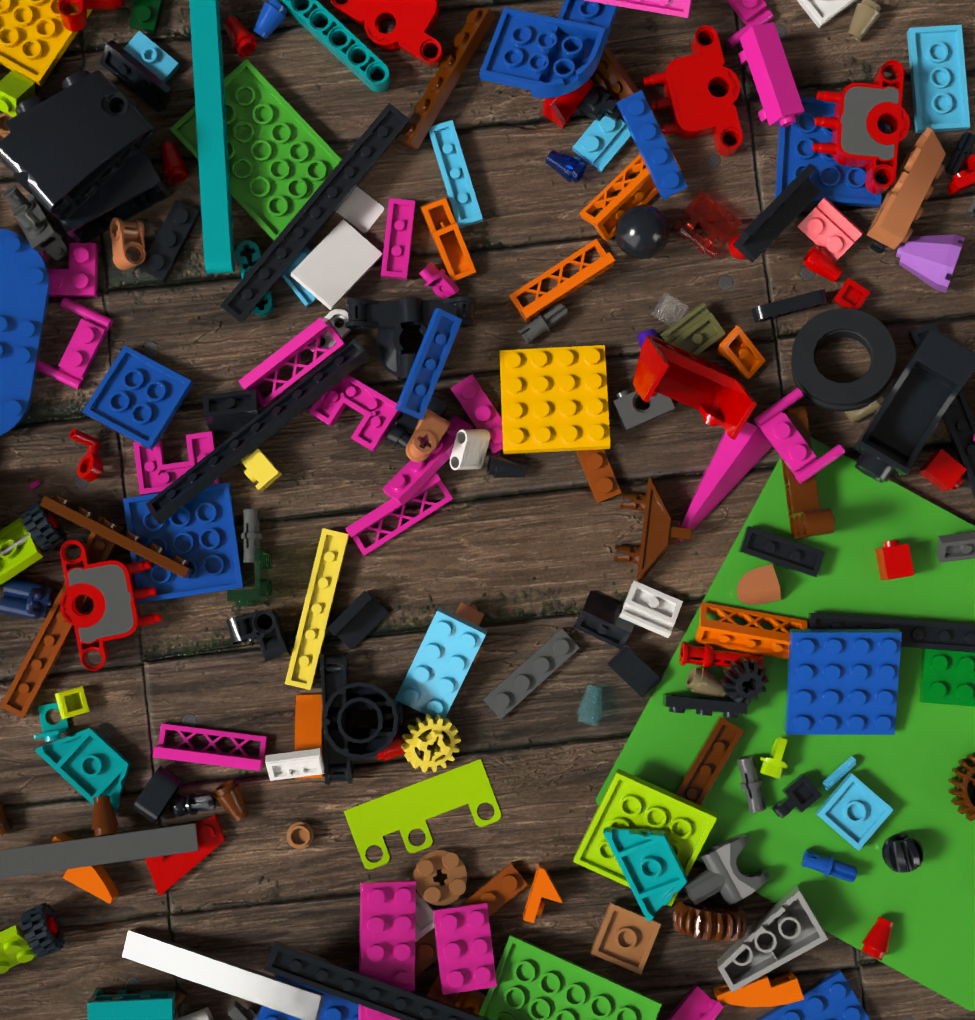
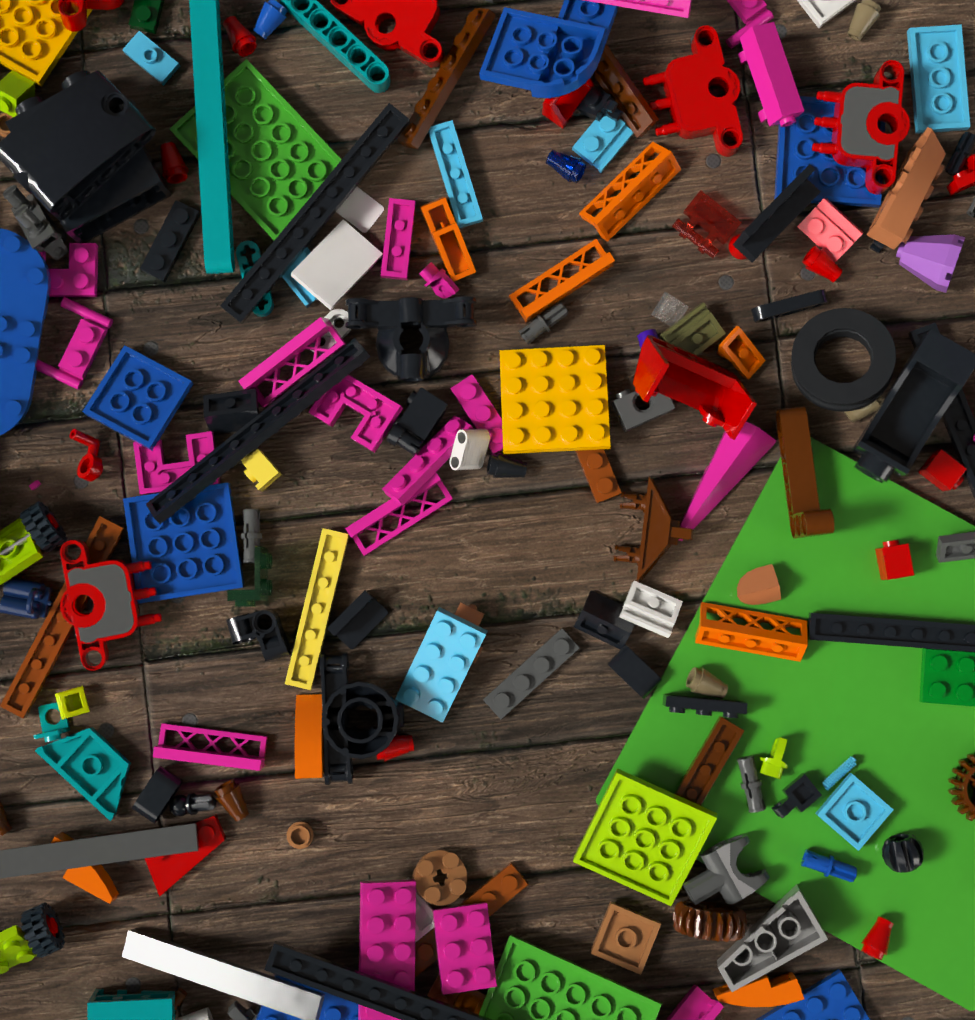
(104, 818): reddish brown cone -> none
(108, 531): reddish brown plate -> none
(129, 238): nougat piece -> none
(135, 76): black plate -> none
(294, 764): white plate -> none
(414, 804): lime piece -> none
(427, 434): nougat piece -> none
(428, 363): blue plate -> none
(431, 744): light yellow gear -> none
(541, 887): orange slope -> none
(590, 707): clear light blue cone -> none
(642, 231): black piece -> none
(647, 865): teal wing -> none
(651, 144): blue plate -> none
(708, 656): red pin -> none
(744, 680): black gear -> none
(781, 551): black plate -> none
(789, 441): dark pink plate -> none
(842, 681): blue plate -> none
(851, 295): red plate -> none

